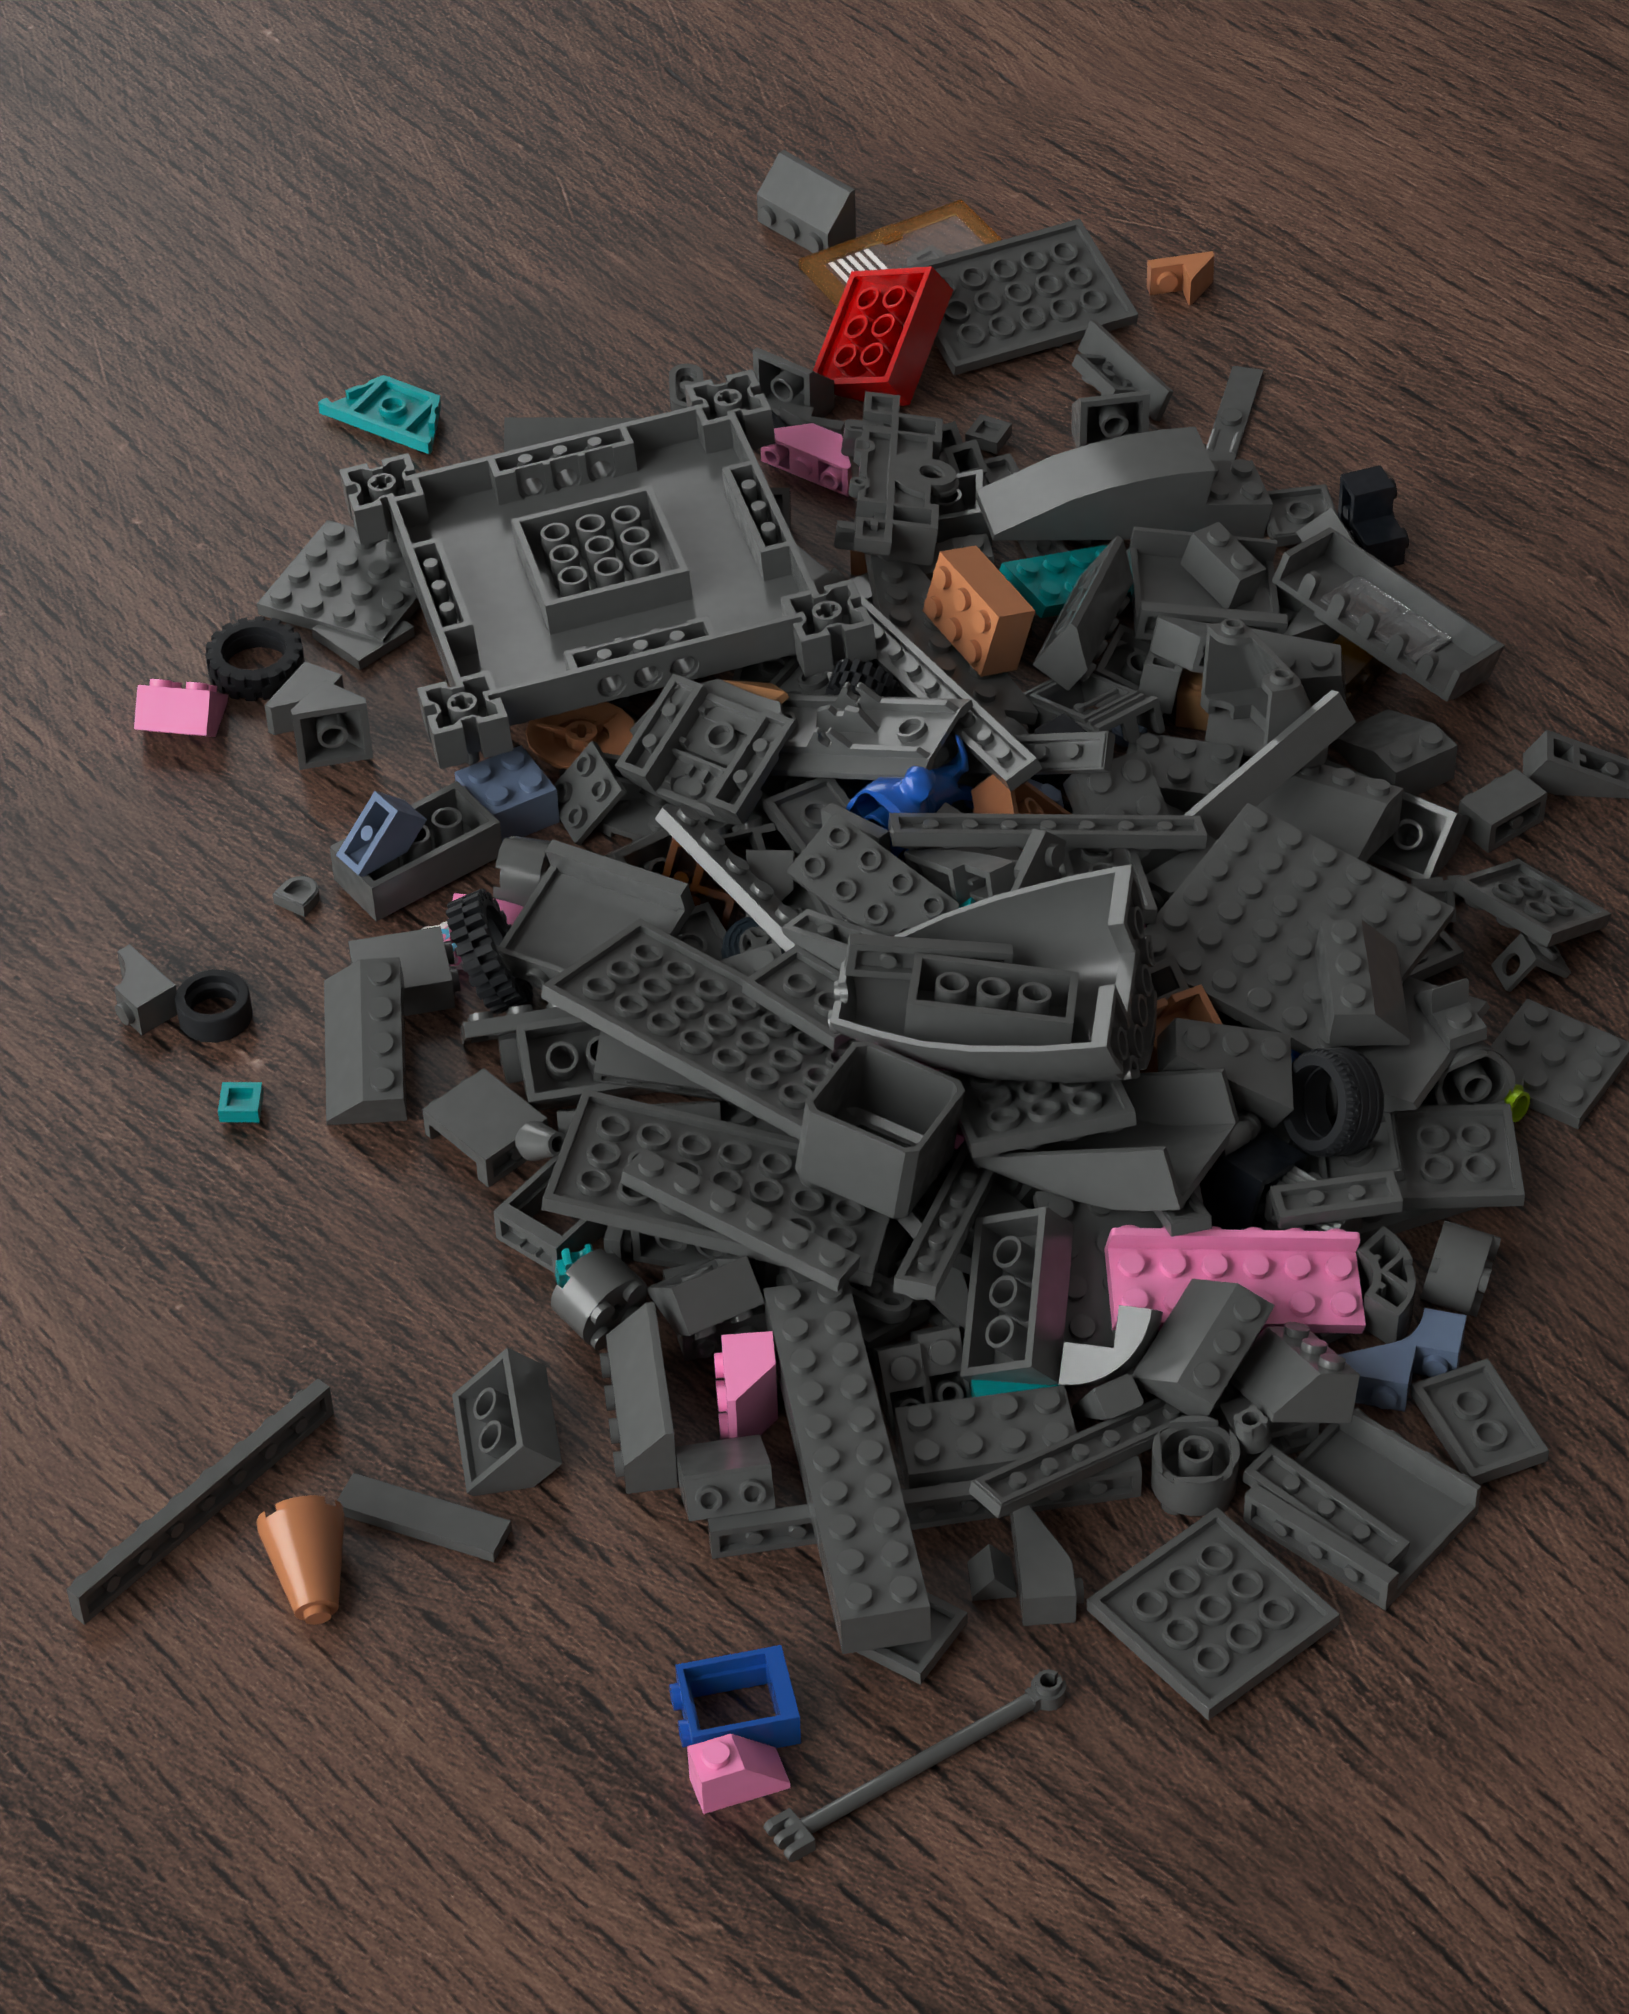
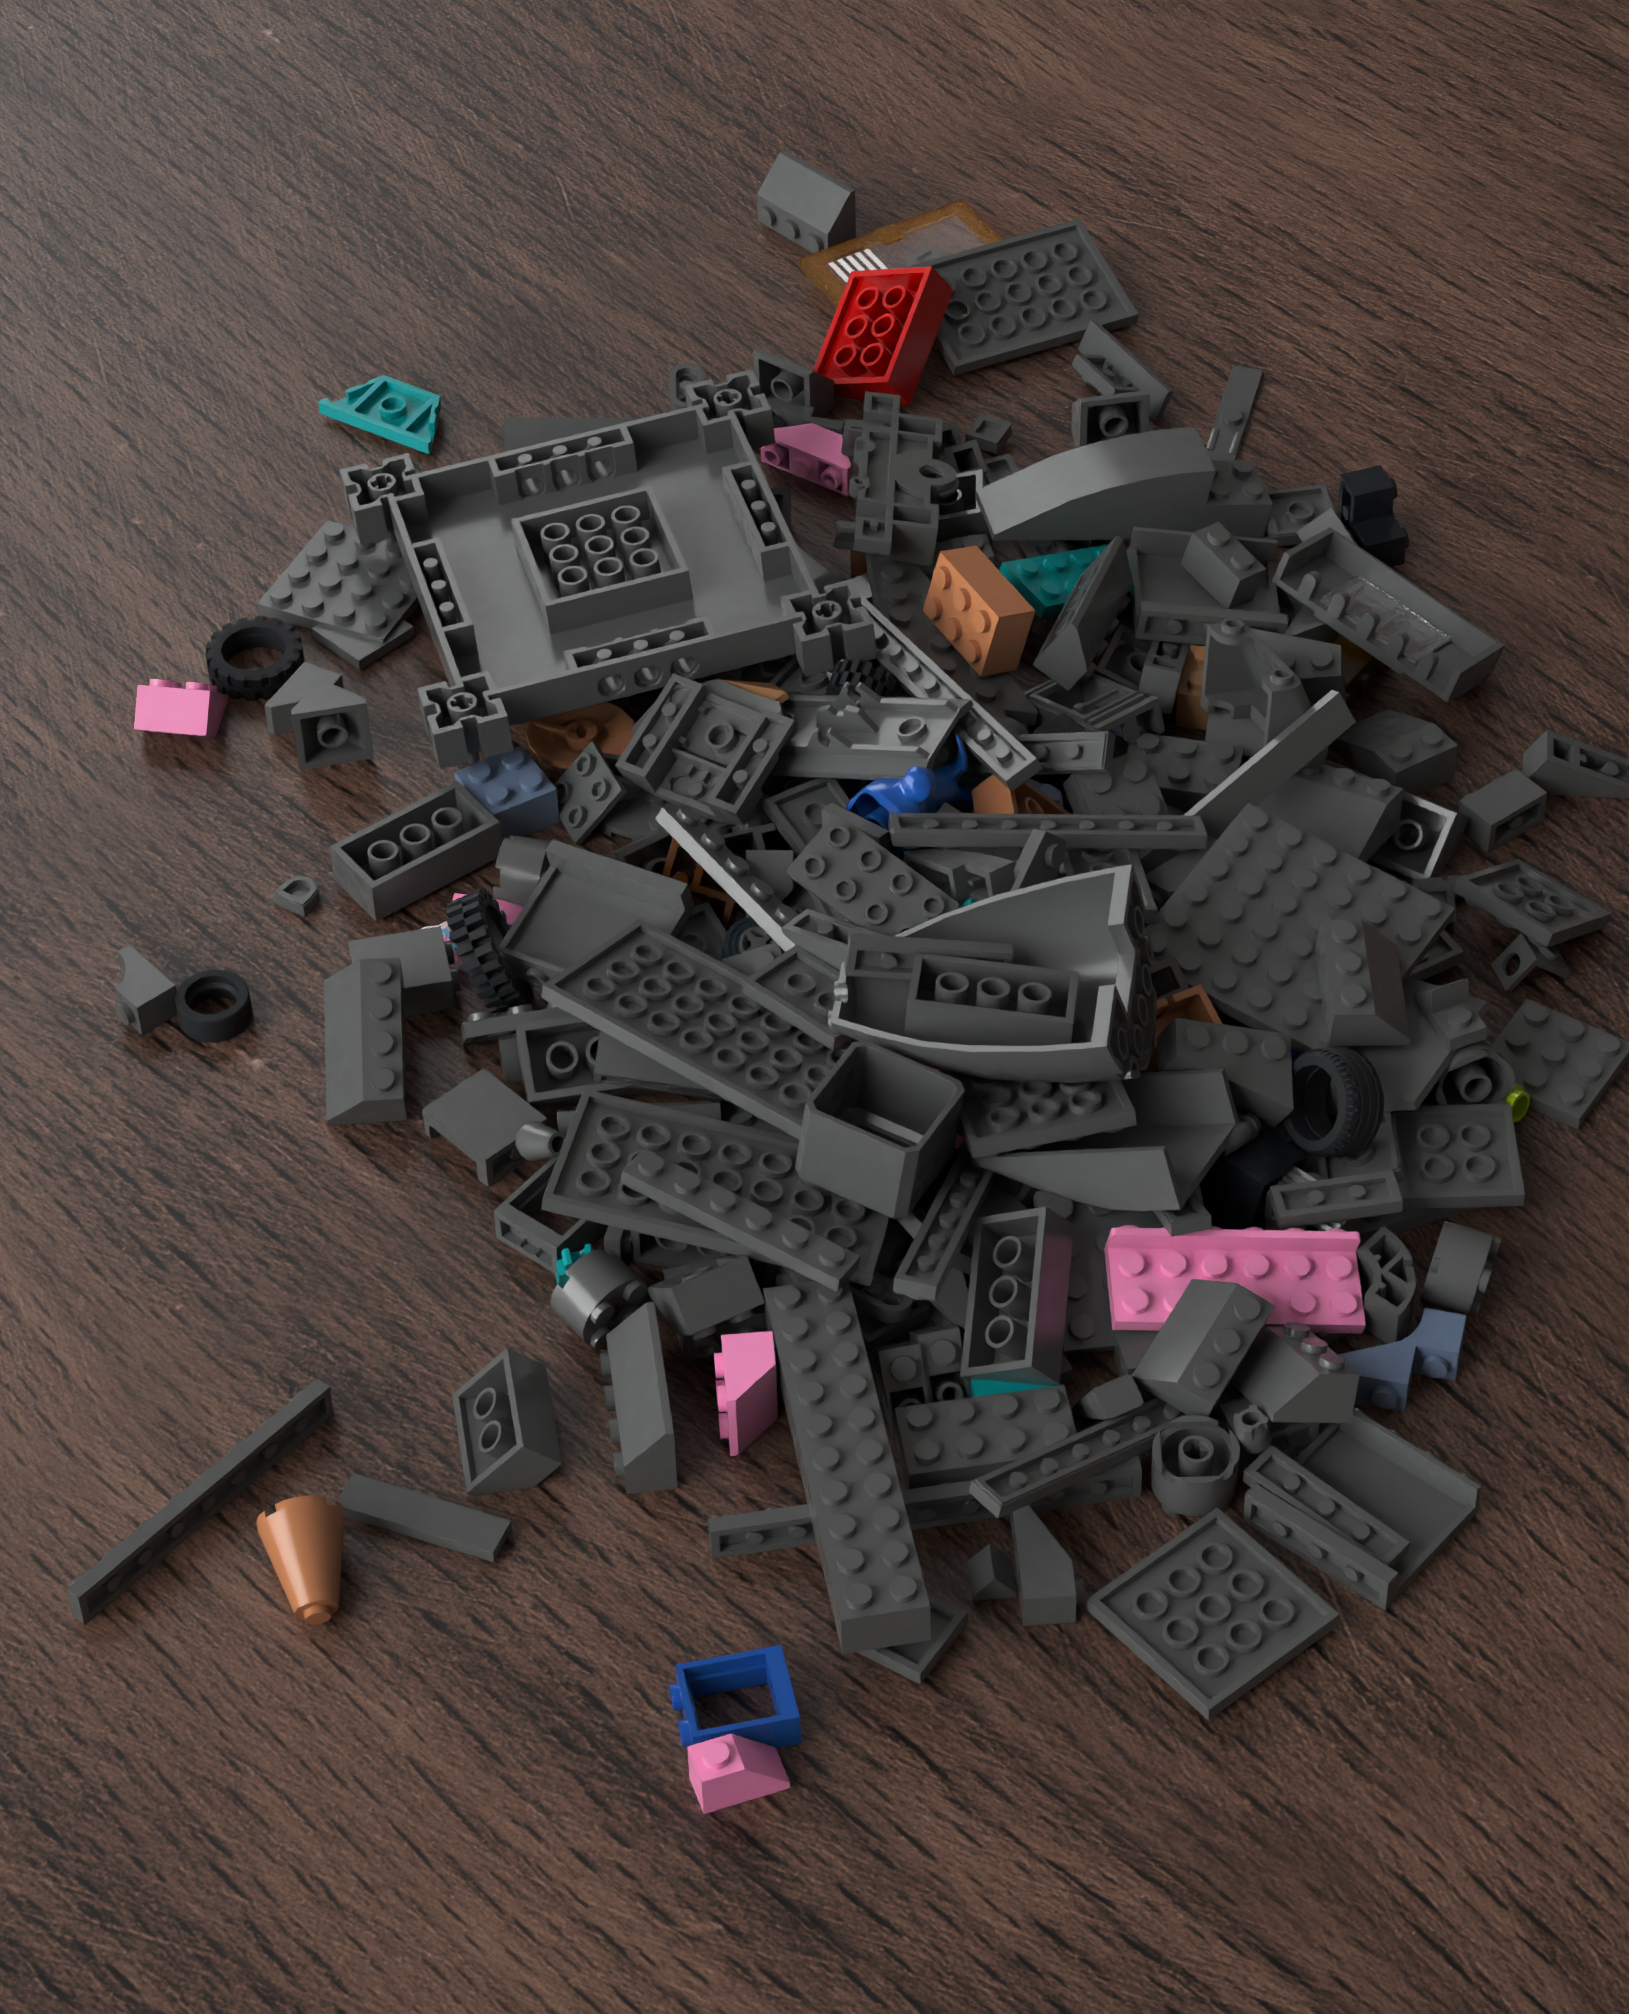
(240, 1102): teal plate -> none
(380, 833): sand blue slope -> none
(725, 1477): dark grey piece -> none
(797, 1833): dark grey hinge -> none
(1094, 1365): brick -> none
(1180, 642): dark grey slope -> none
(1181, 273): nougat slope -> none
(1479, 1422): dark grey plate -> none

